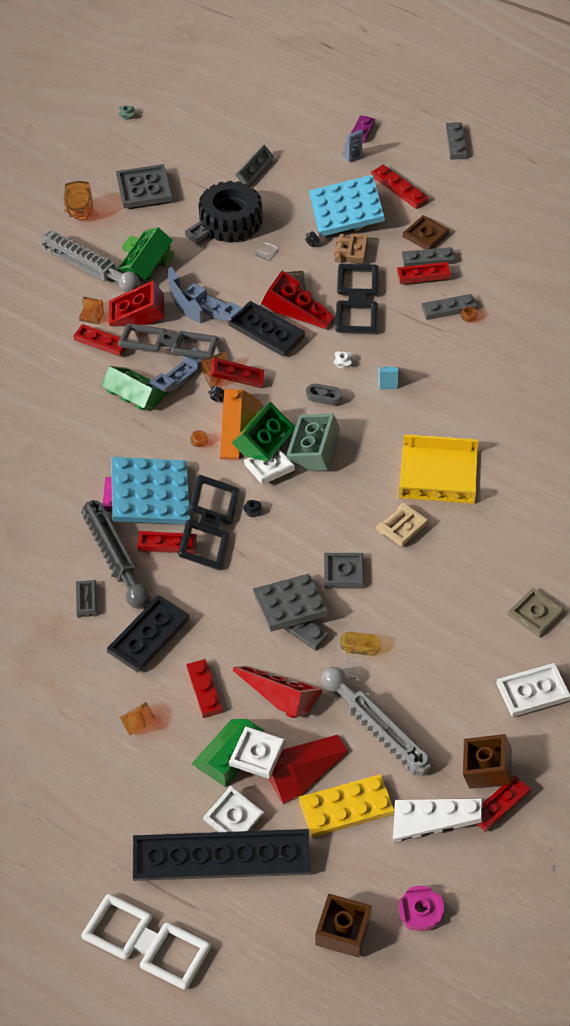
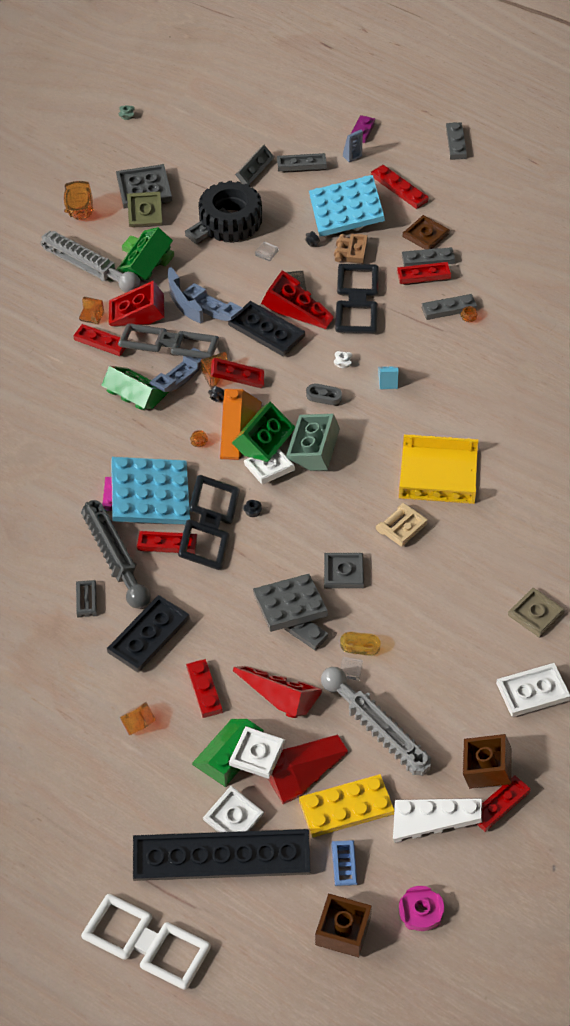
(144, 209): none -> olive plate
(301, 162): none -> dark grey plate
(344, 845): none -> medium blue slope

